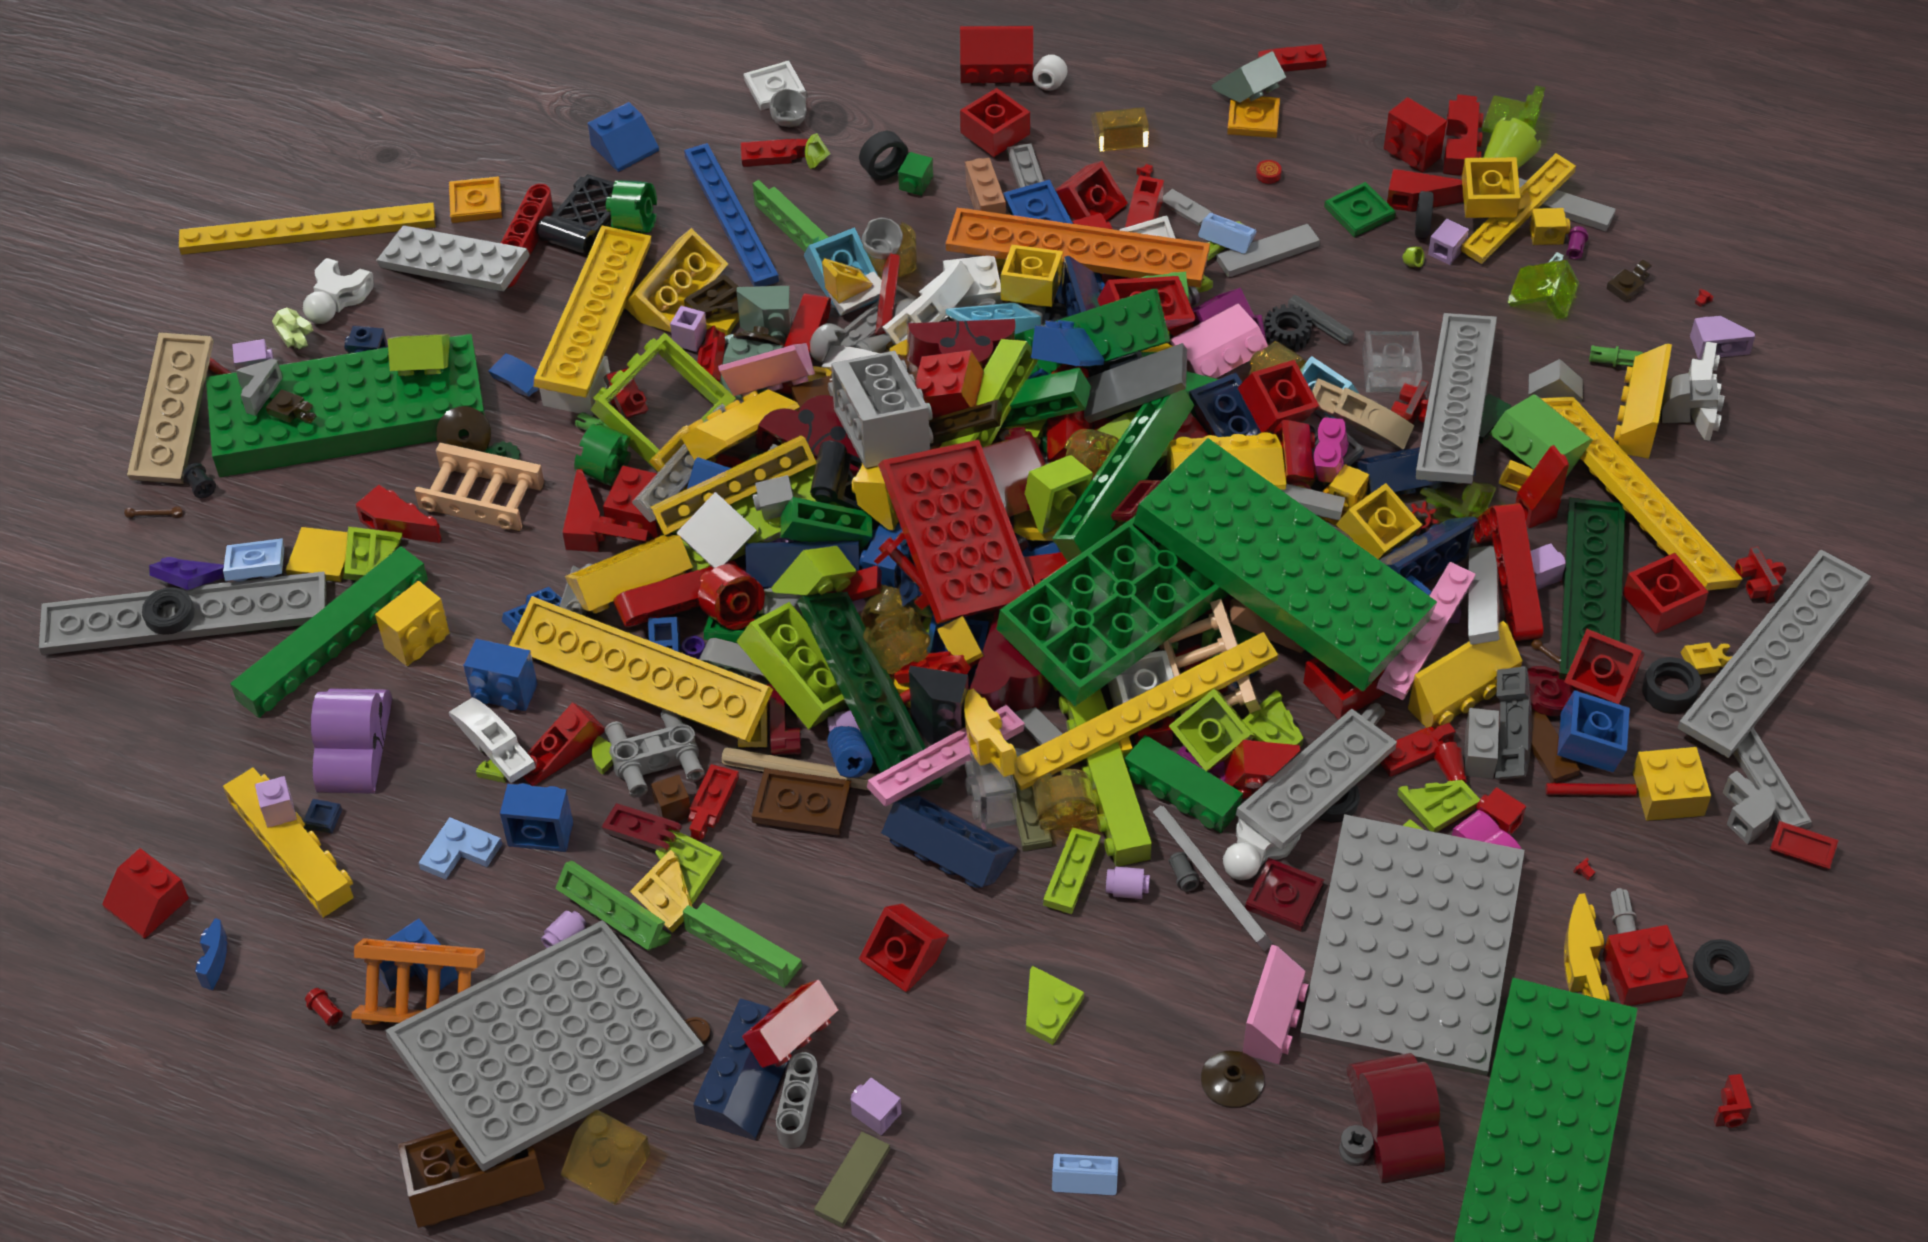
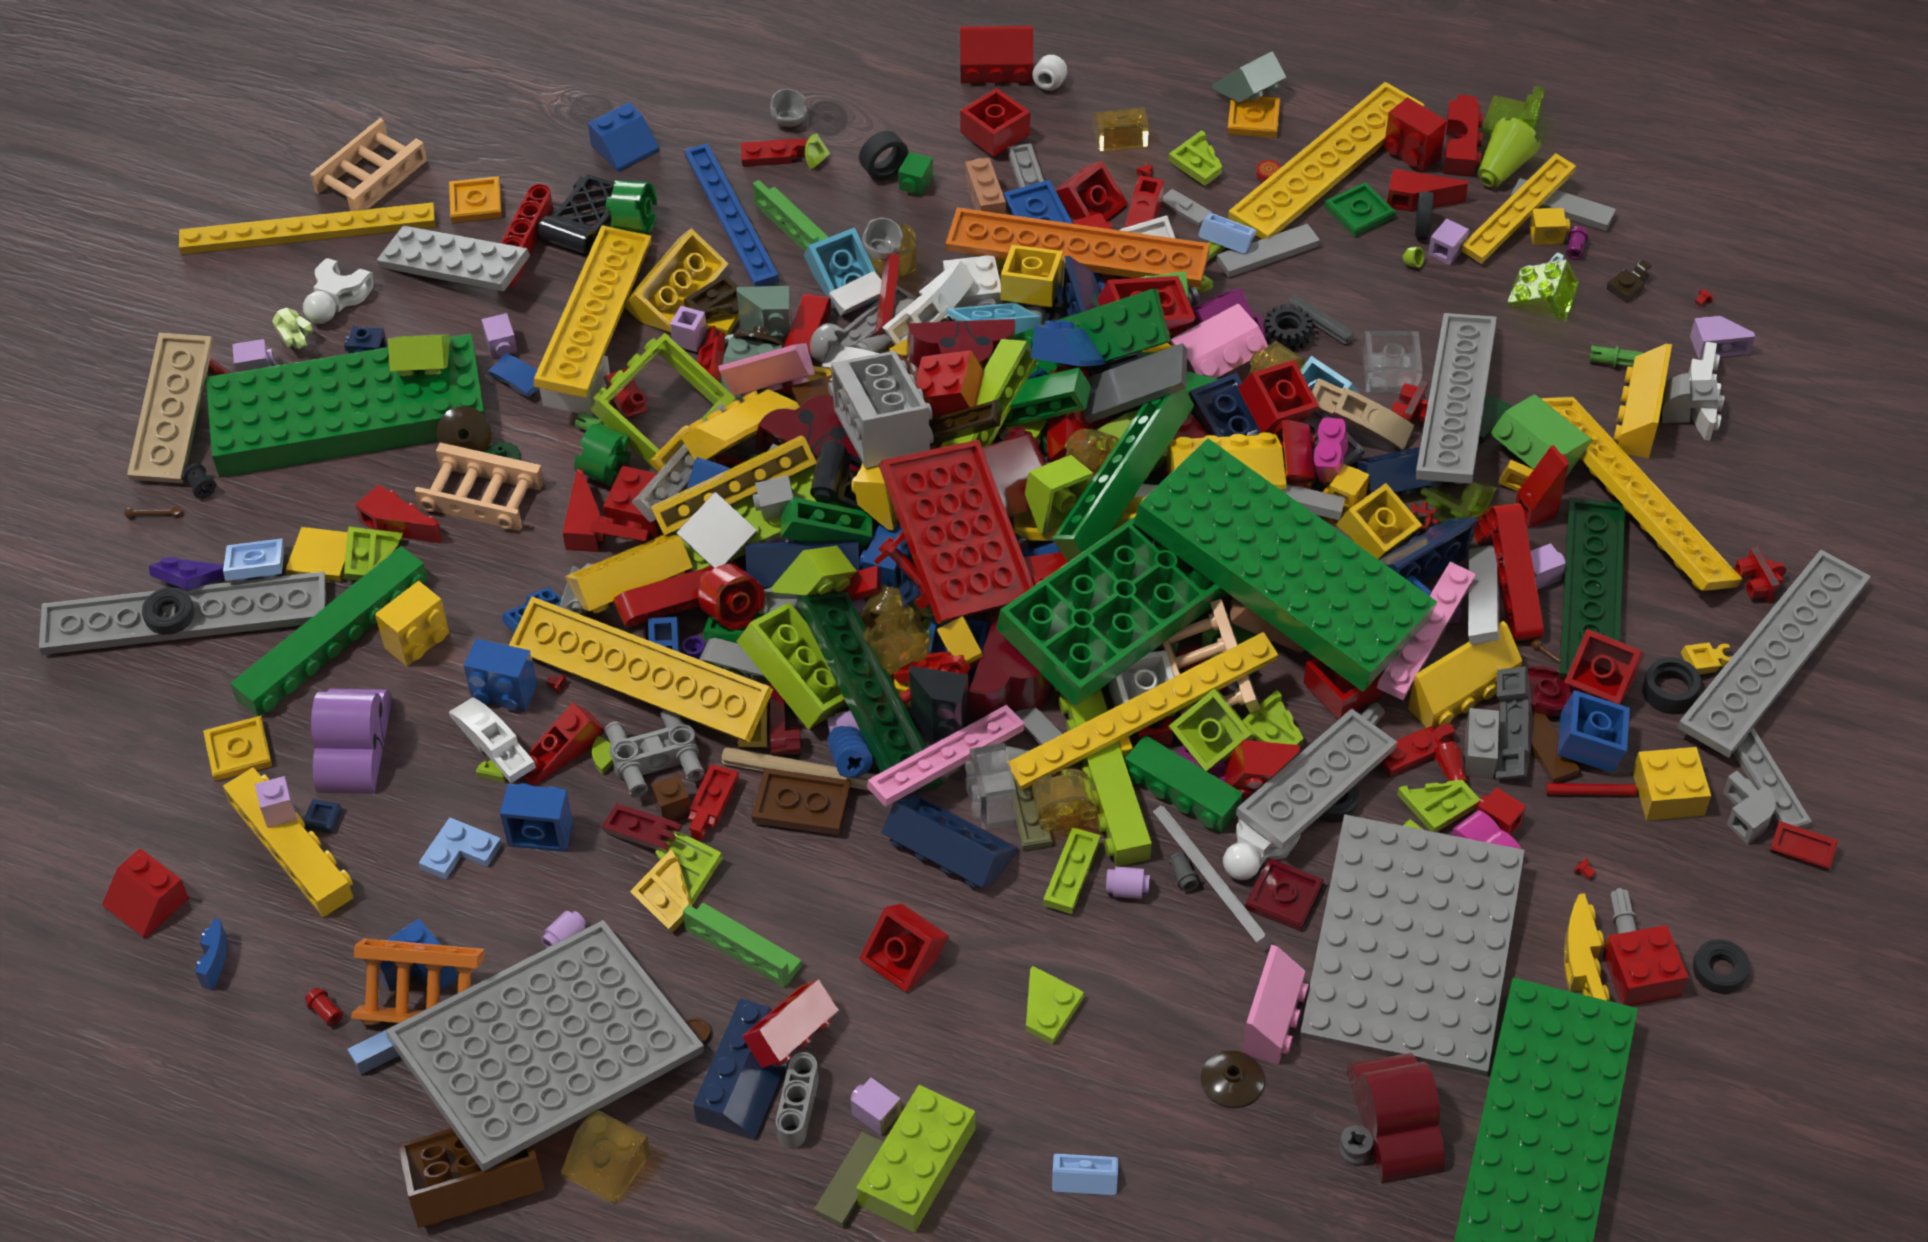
(237, 748): none -> yellow tile
(258, 384): light grey slope -> none
(290, 406): dark brown plate -> none
(372, 1052): none -> light blue slope
(376, 184): none -> light nougat fence
(499, 335): none -> lavender brick
(557, 683): none -> red piece
(612, 906): bright green fence -> none
(769, 80): white tile -> none
(843, 280): yellow slope -> none
(916, 1158): none -> lime brick
(985, 737): yellow slope -> none
(1128, 507): dark red slope -> none
(1197, 159): none -> lime wing
(1299, 57): red hinge -> none
(1319, 165): none -> yellow plate
(1490, 187): yellow brick -> none
(1555, 381): light grey slope -> none
(1665, 593): red brick -> none
(1735, 1102): red bracket -> none

